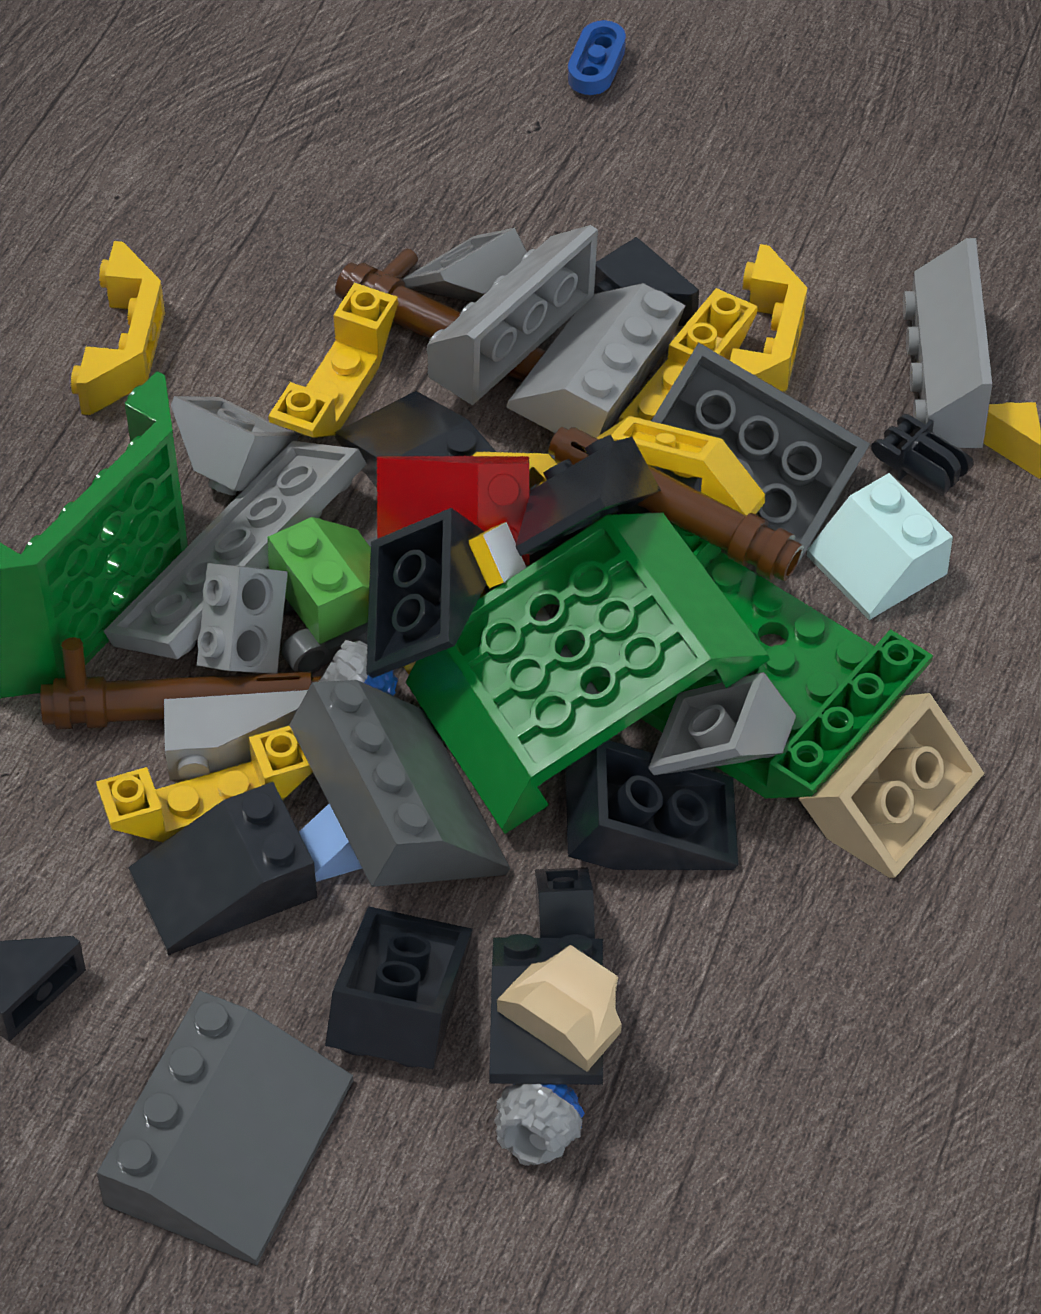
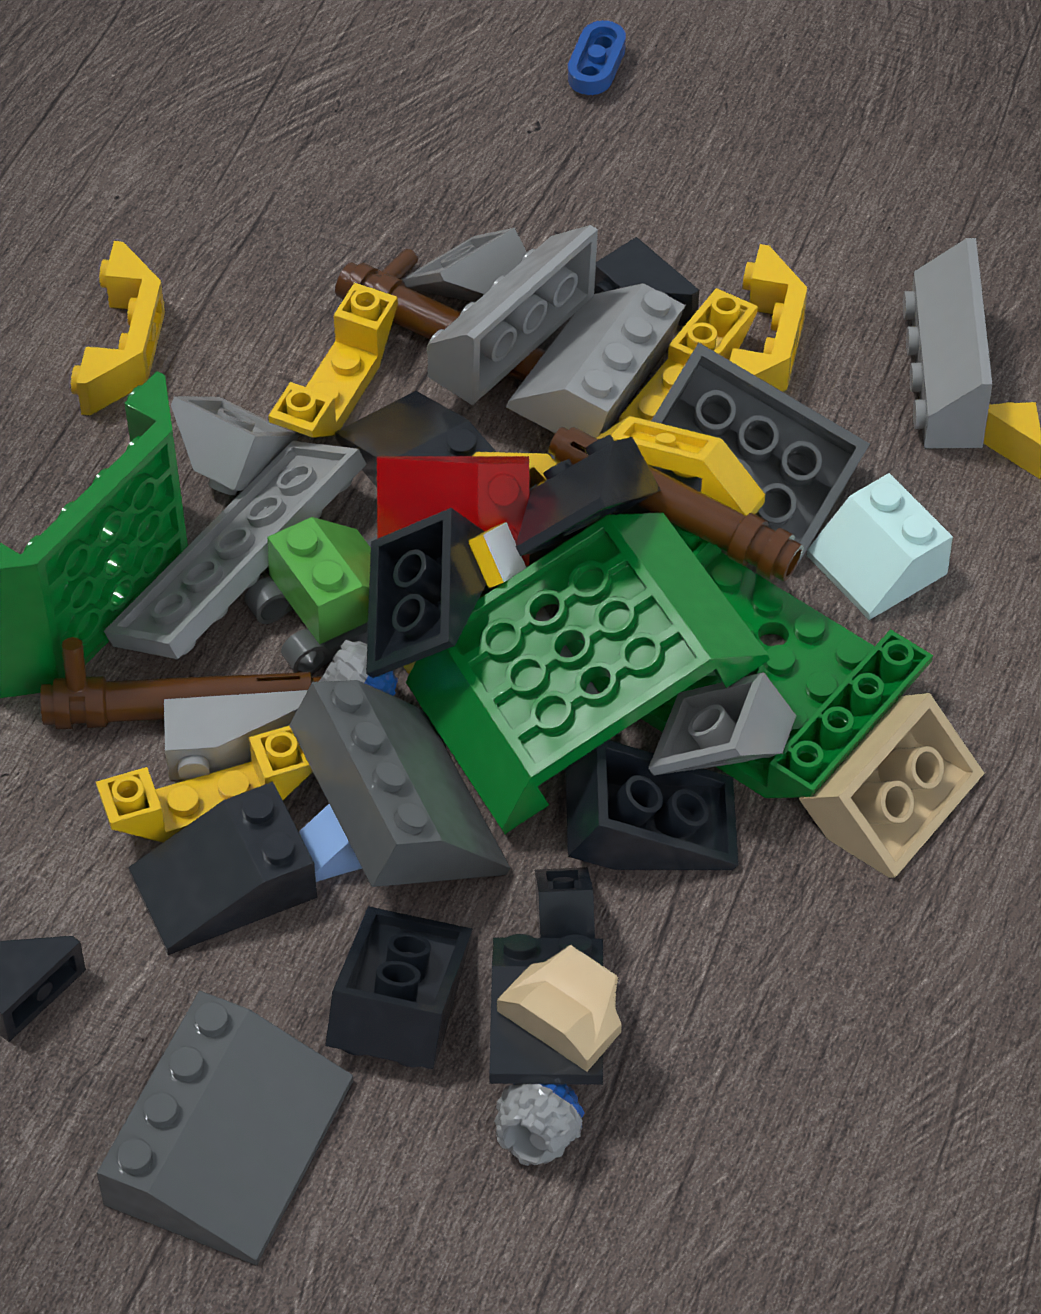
(241, 618): light grey brick -> none
(922, 454): black arm -> none

